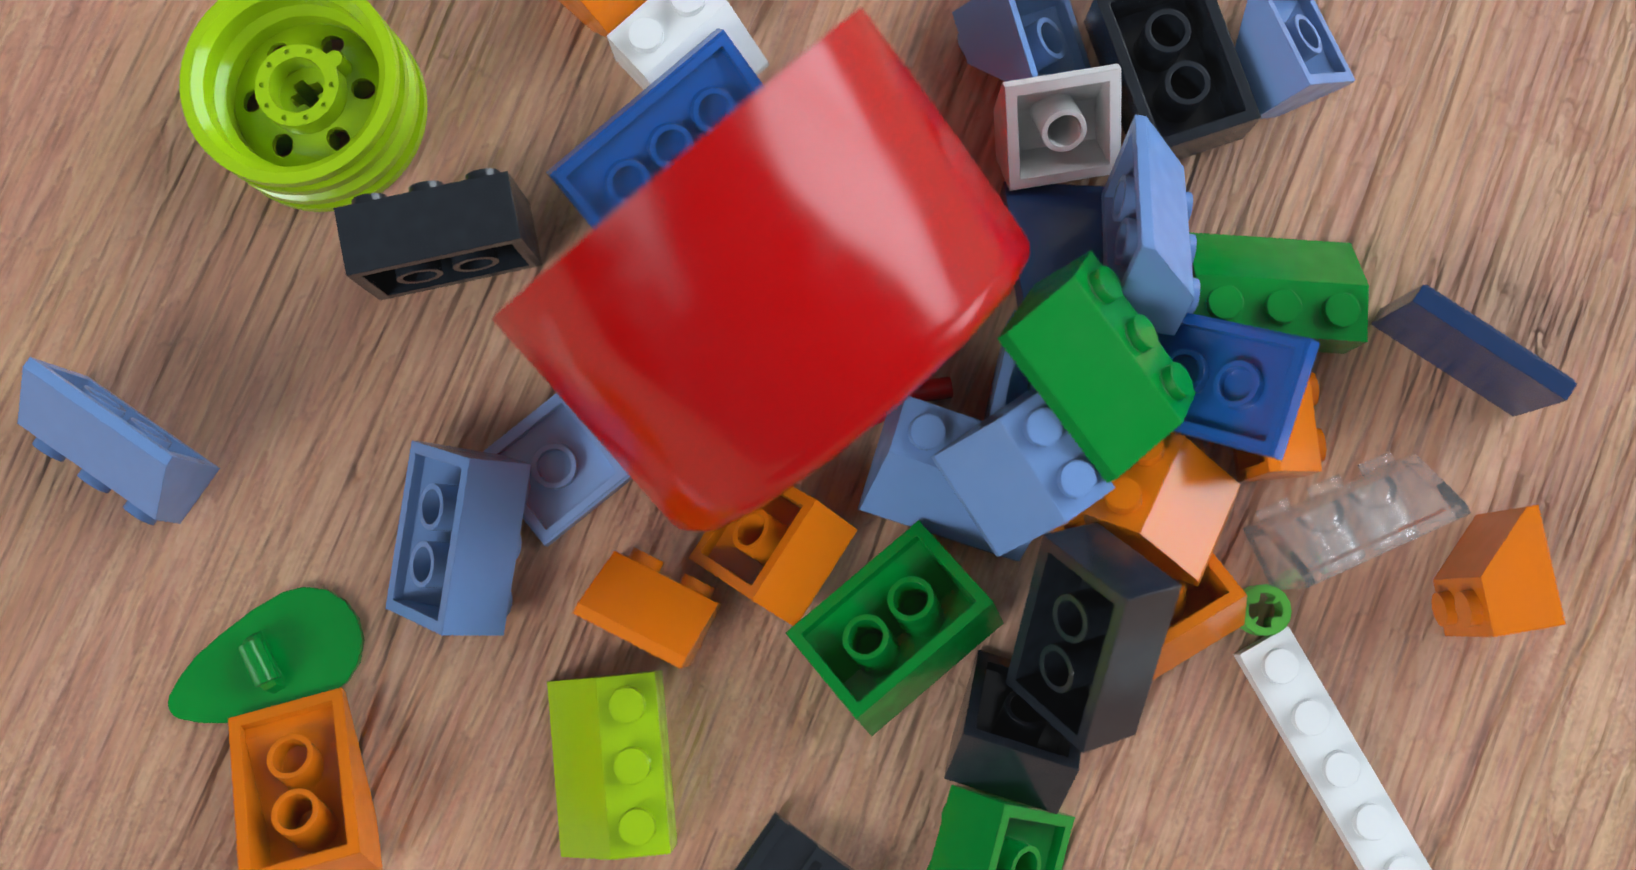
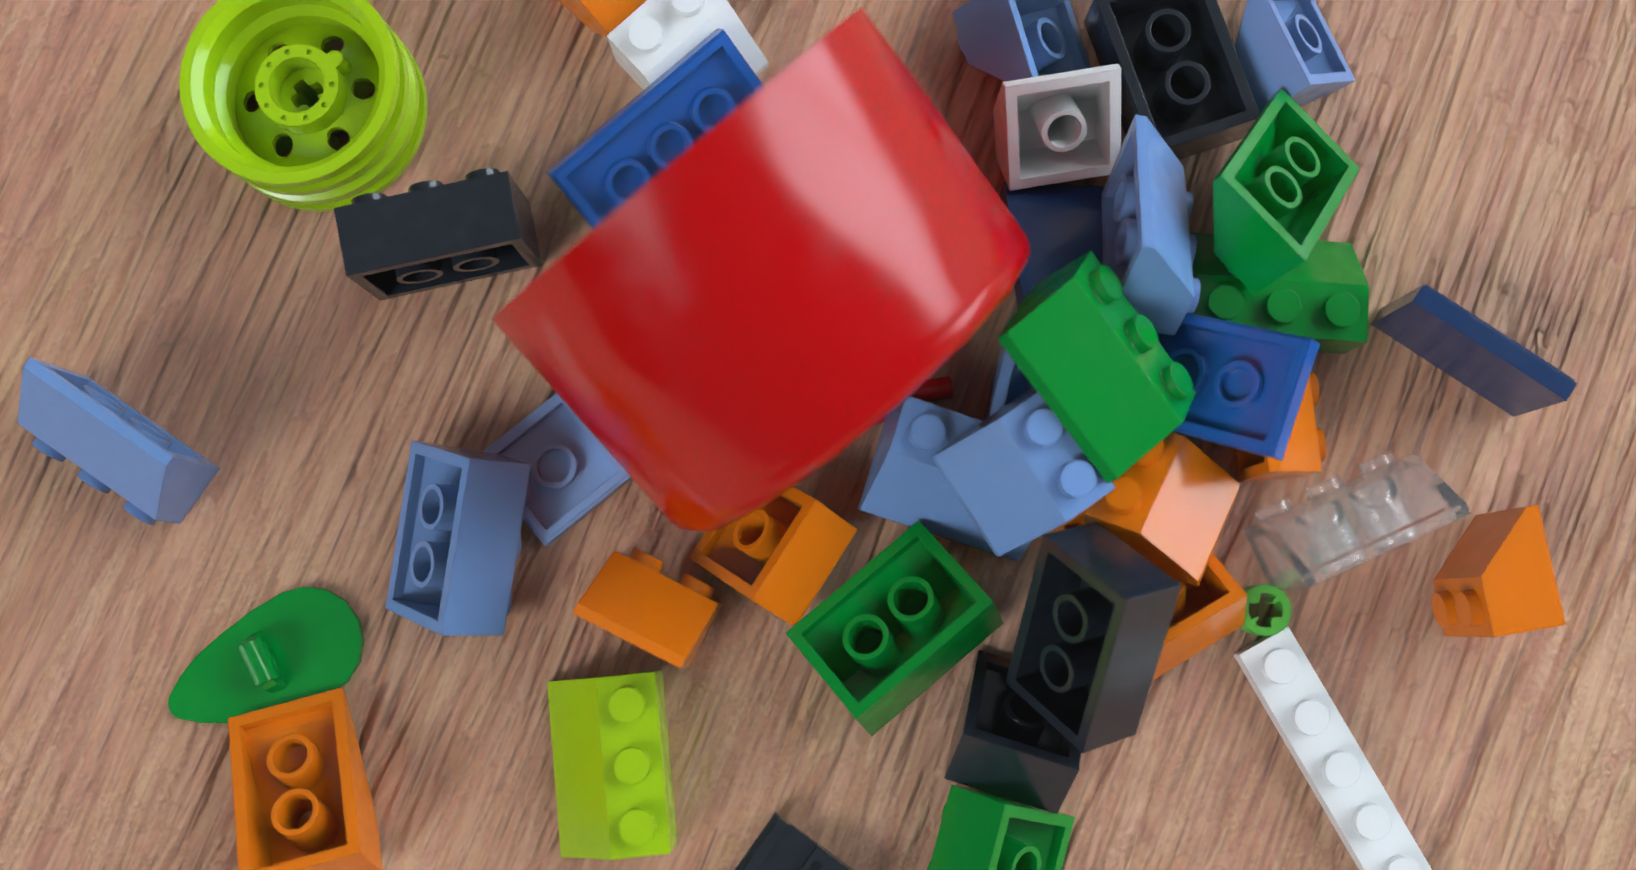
(1277, 193): none -> green slope

